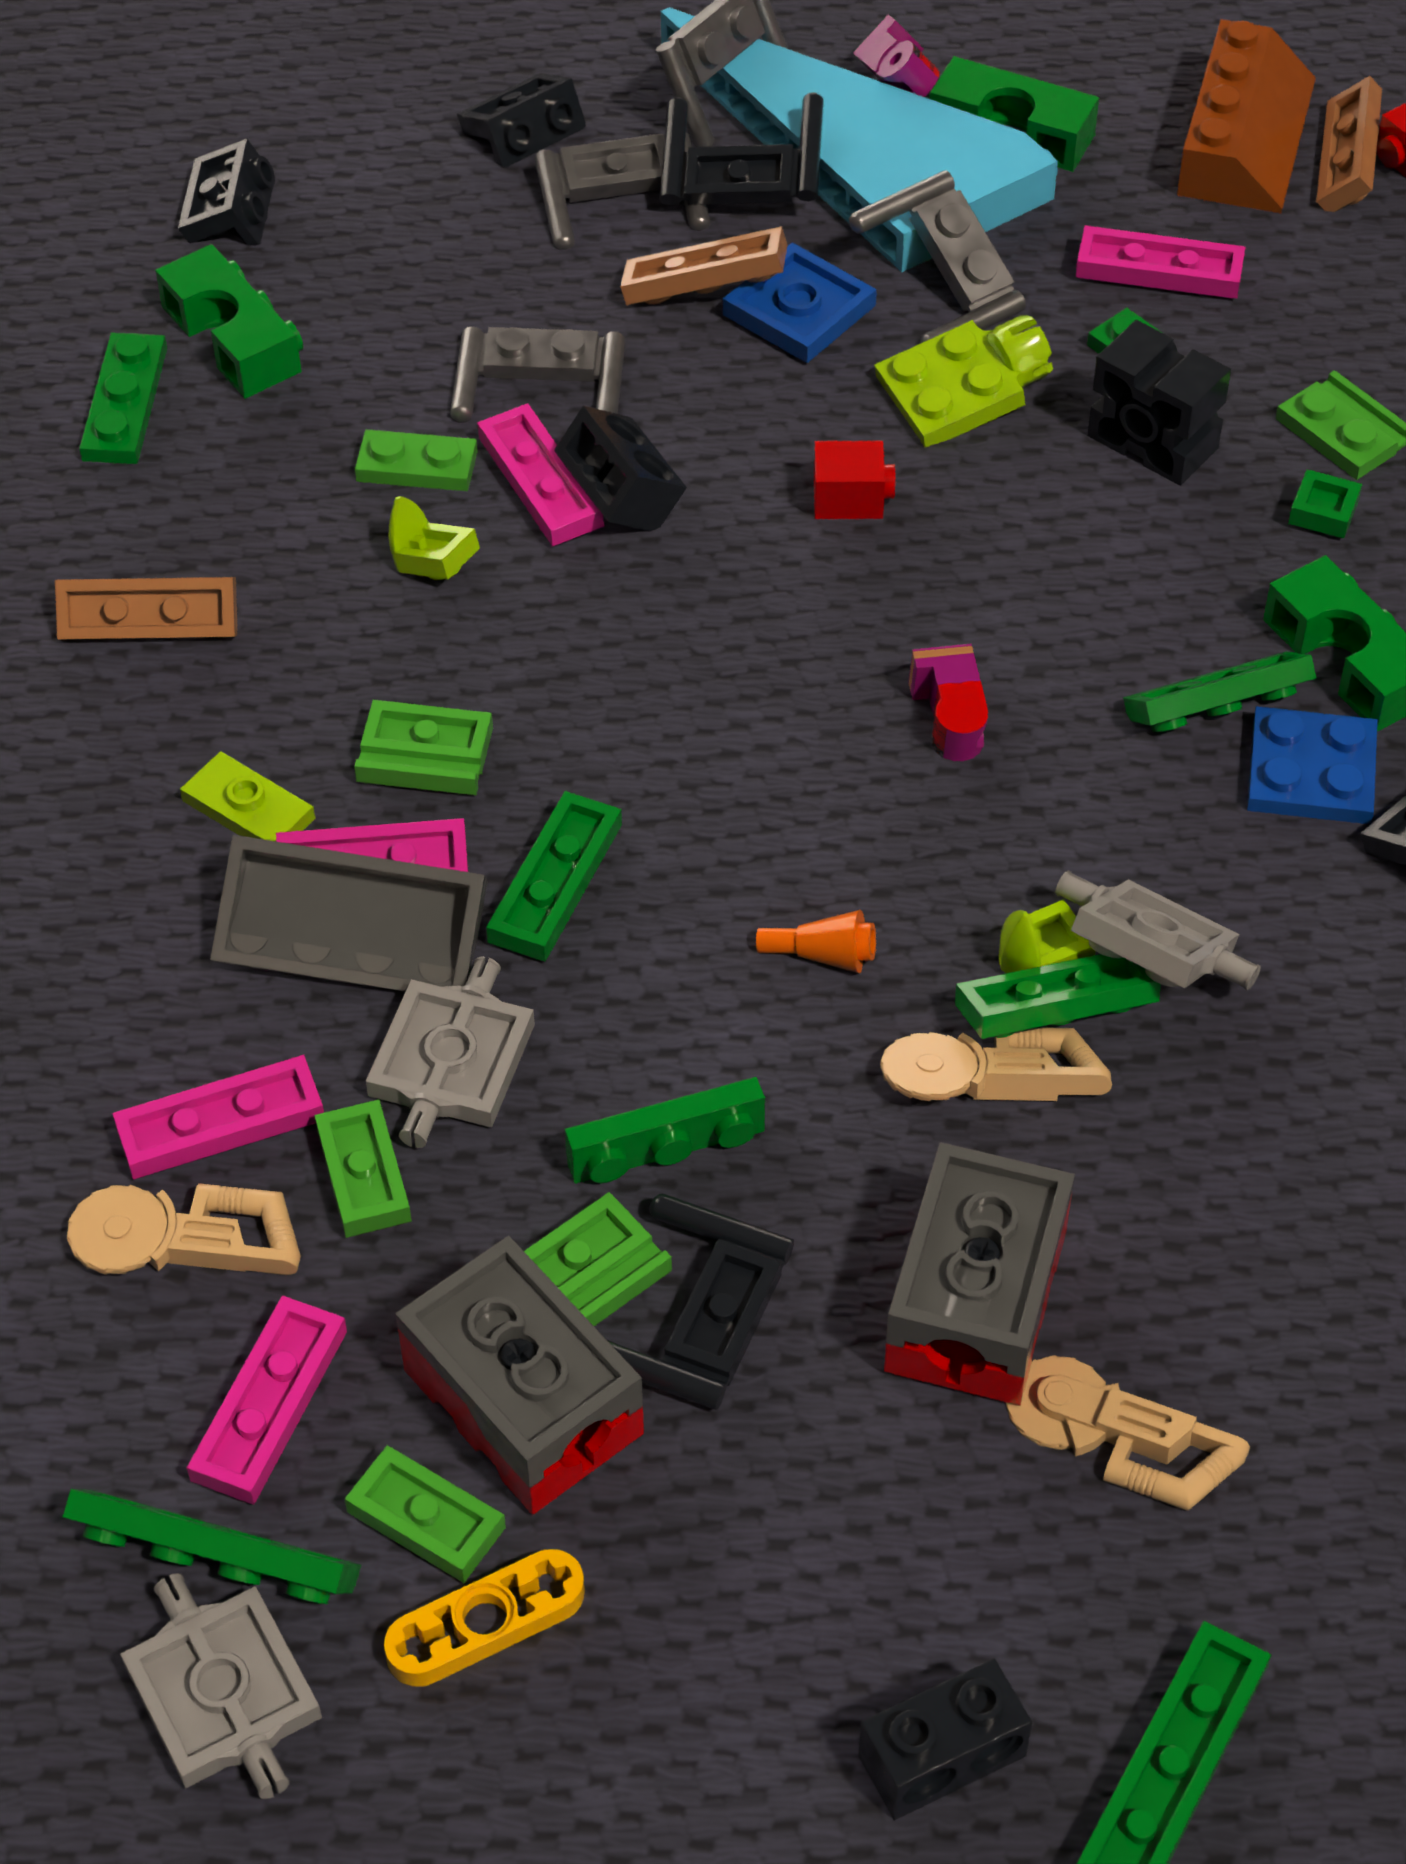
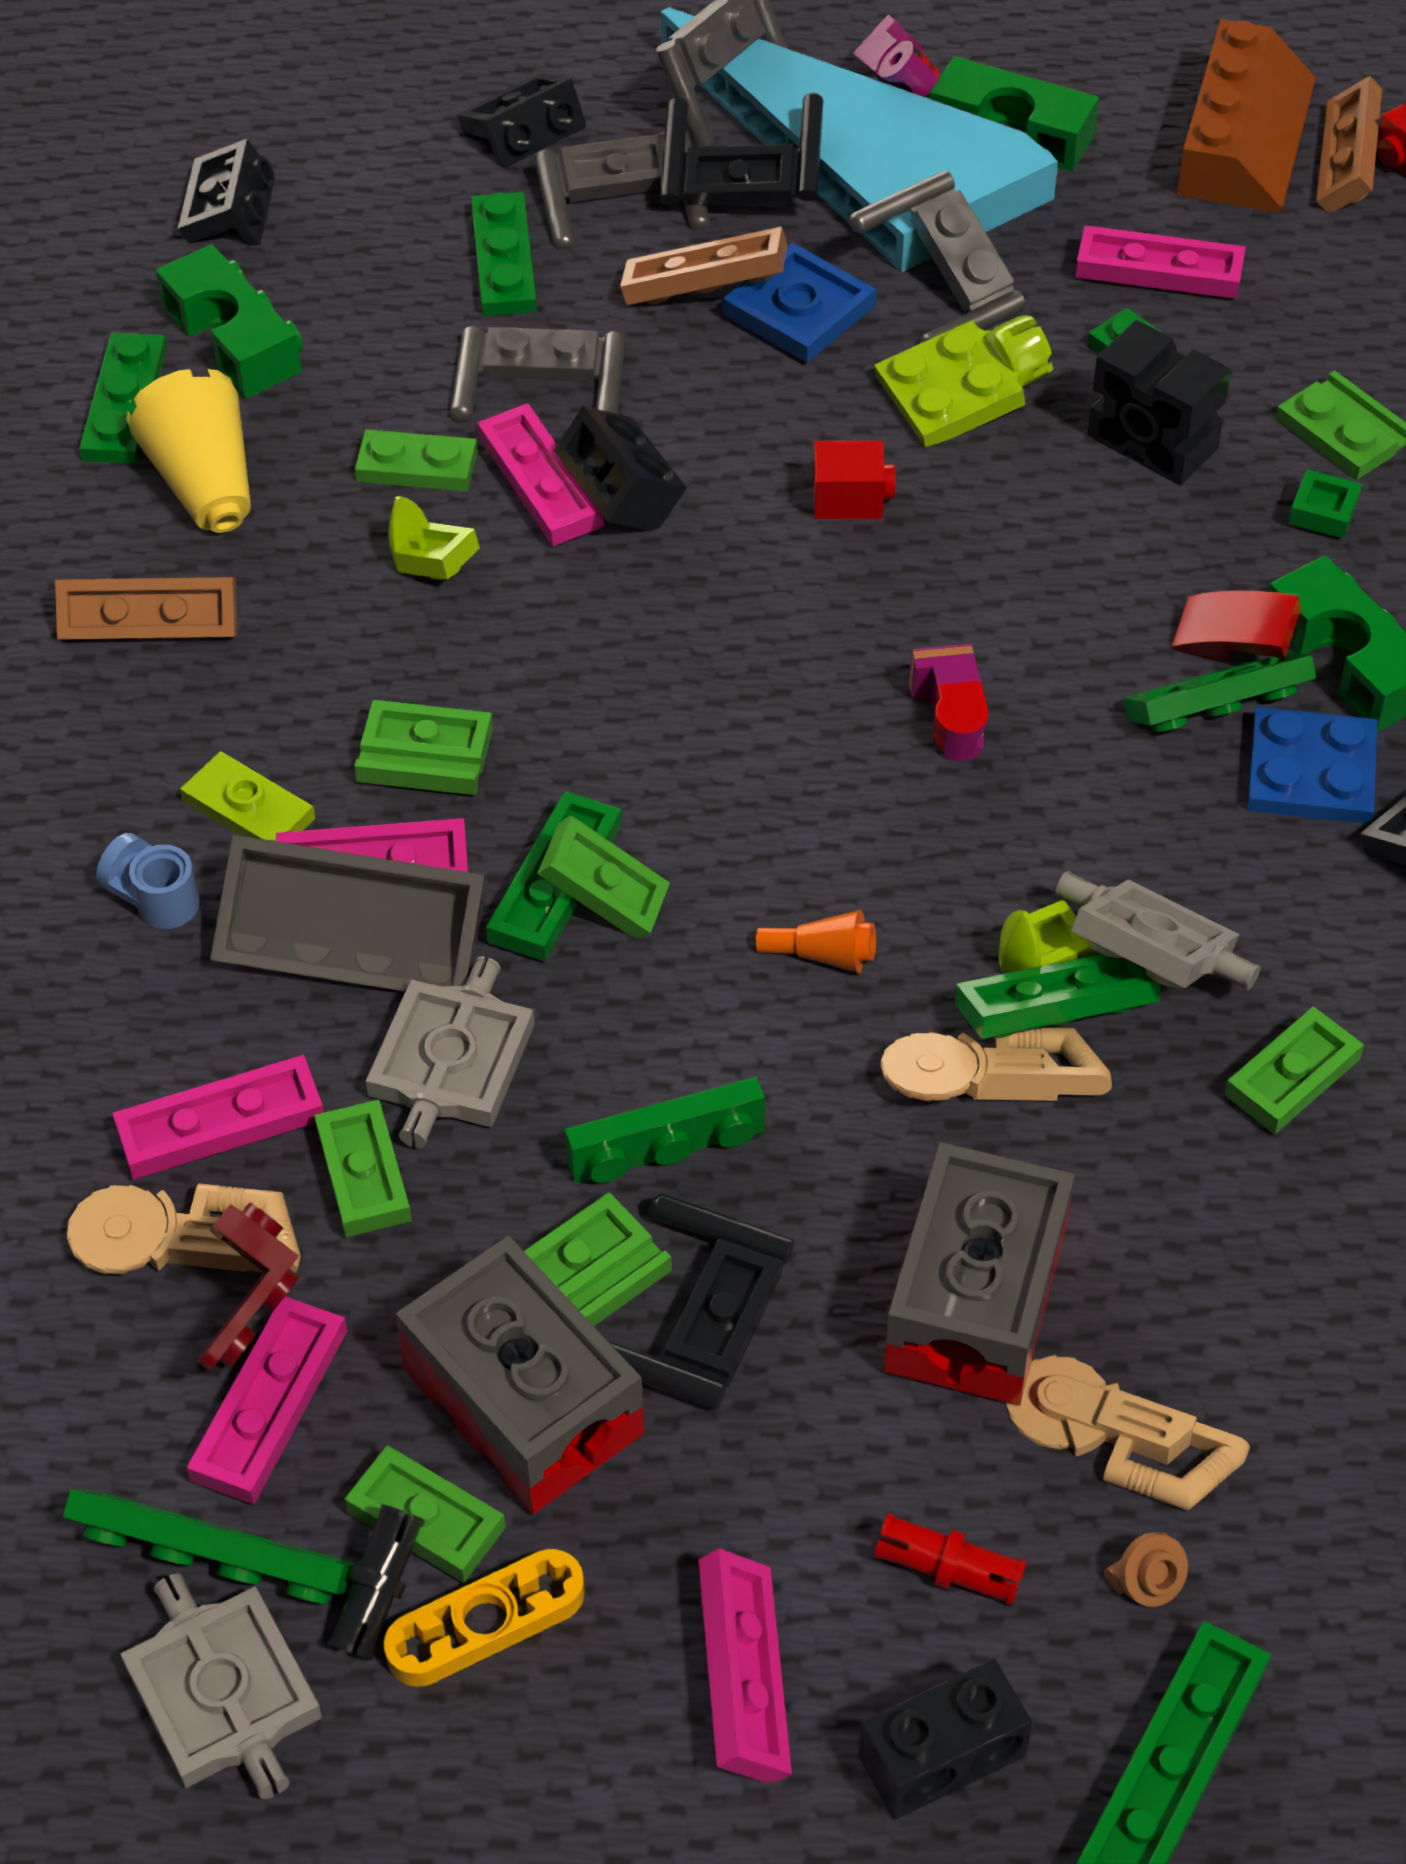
(152, 879): none -> medium blue piece
(196, 444): none -> light yellow cone
(253, 1237): none -> dark red bracket
(376, 1582): none -> black pin
(503, 254): none -> green plate
(603, 878): none -> bright green plate
(744, 1667): none -> dark pink plate
(950, 1559): none -> red pin
(1150, 1570): none -> medium nougat plate
(1237, 621): none -> slope
(1294, 1070): none -> bright green plate

